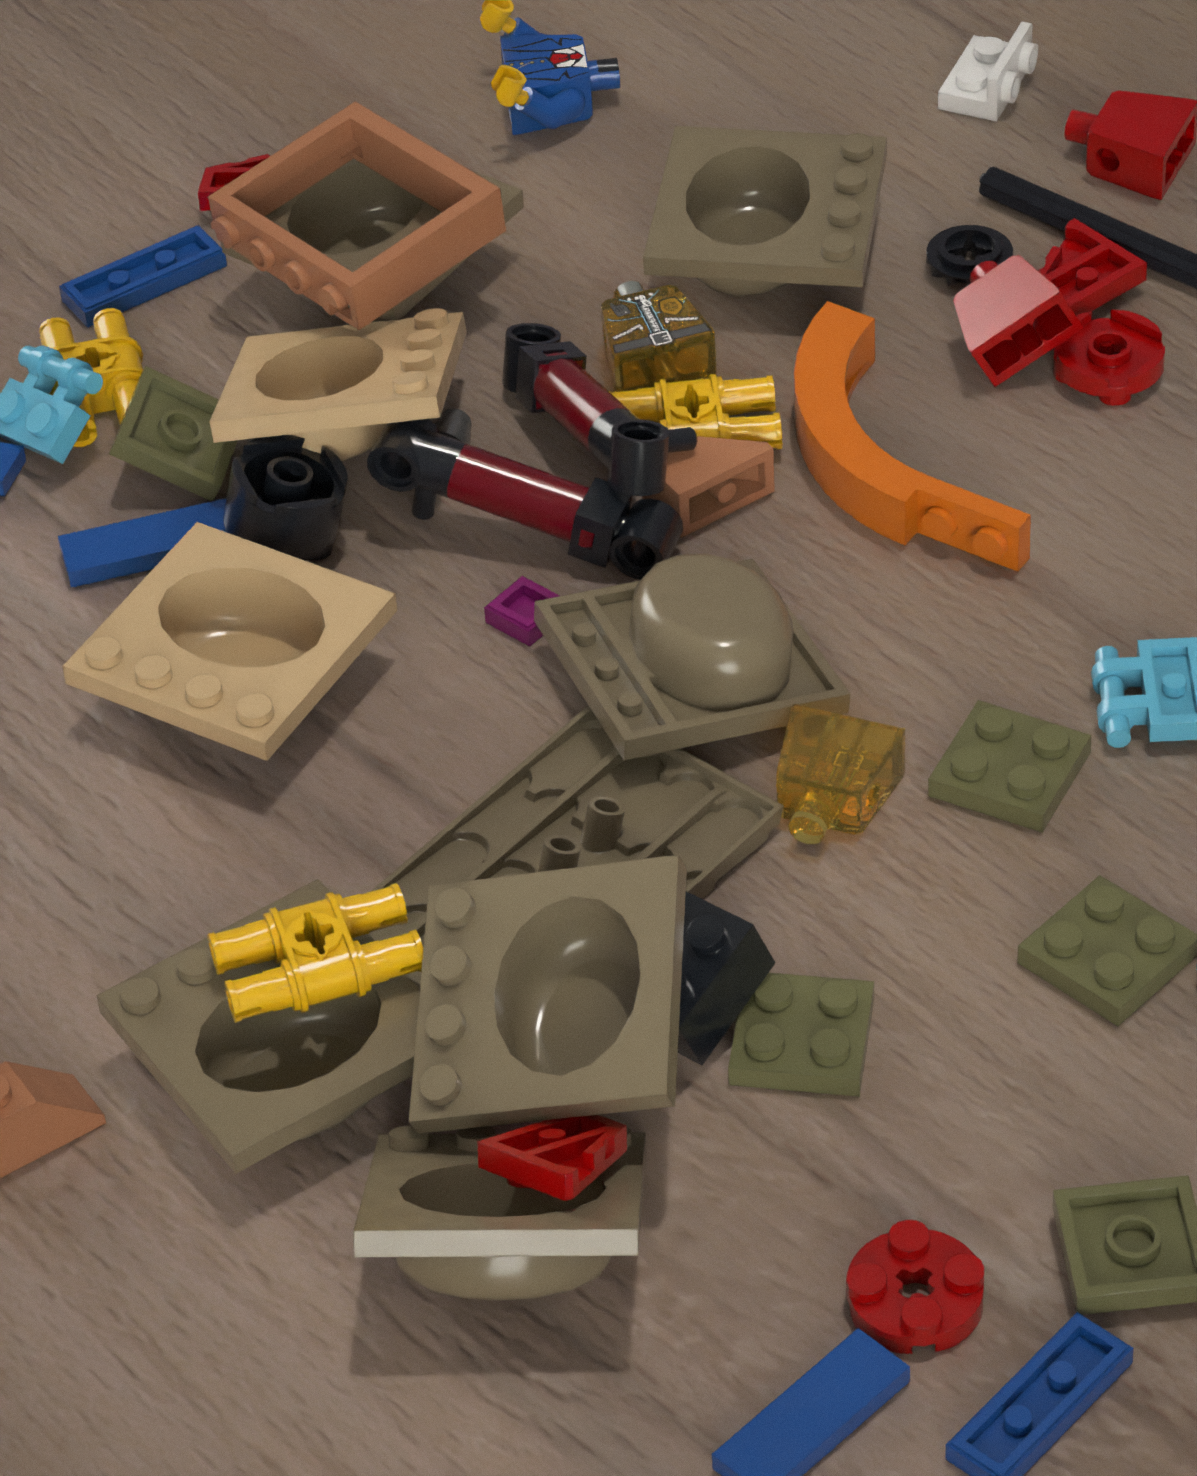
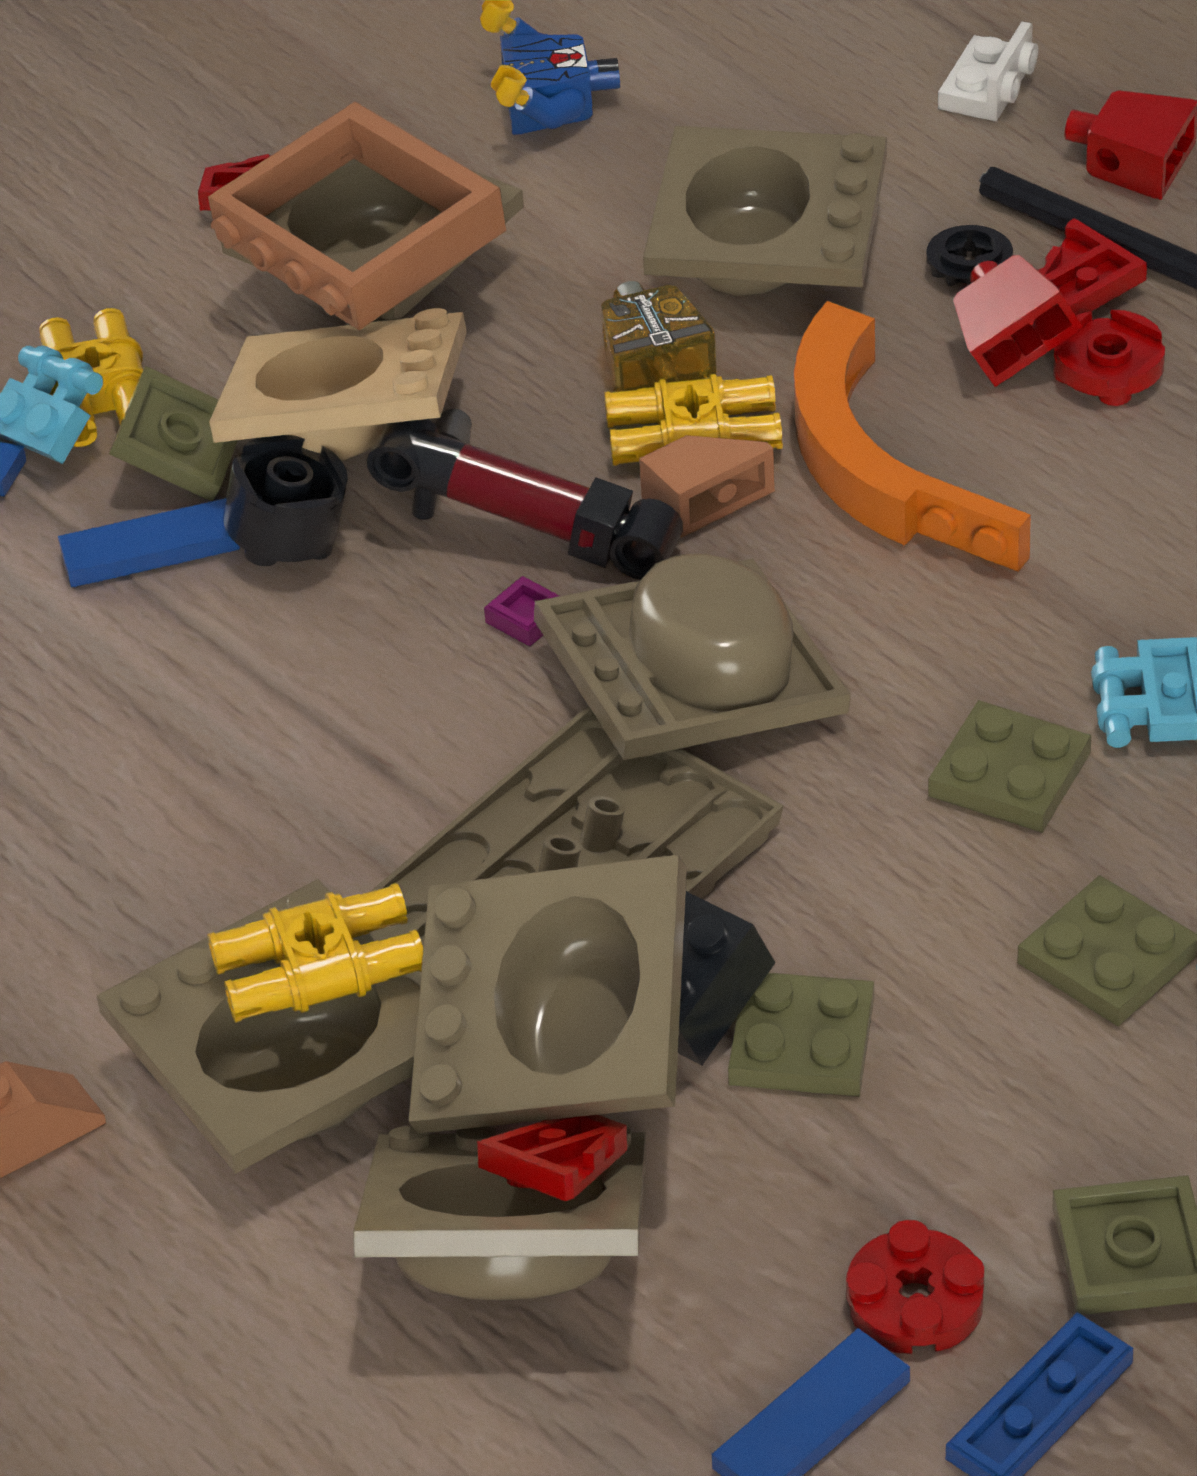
(143, 274): blue tile -> none
(230, 640): tan piece -> none
(555, 380): black piece -> none
(836, 772): clear yellow torso -> none

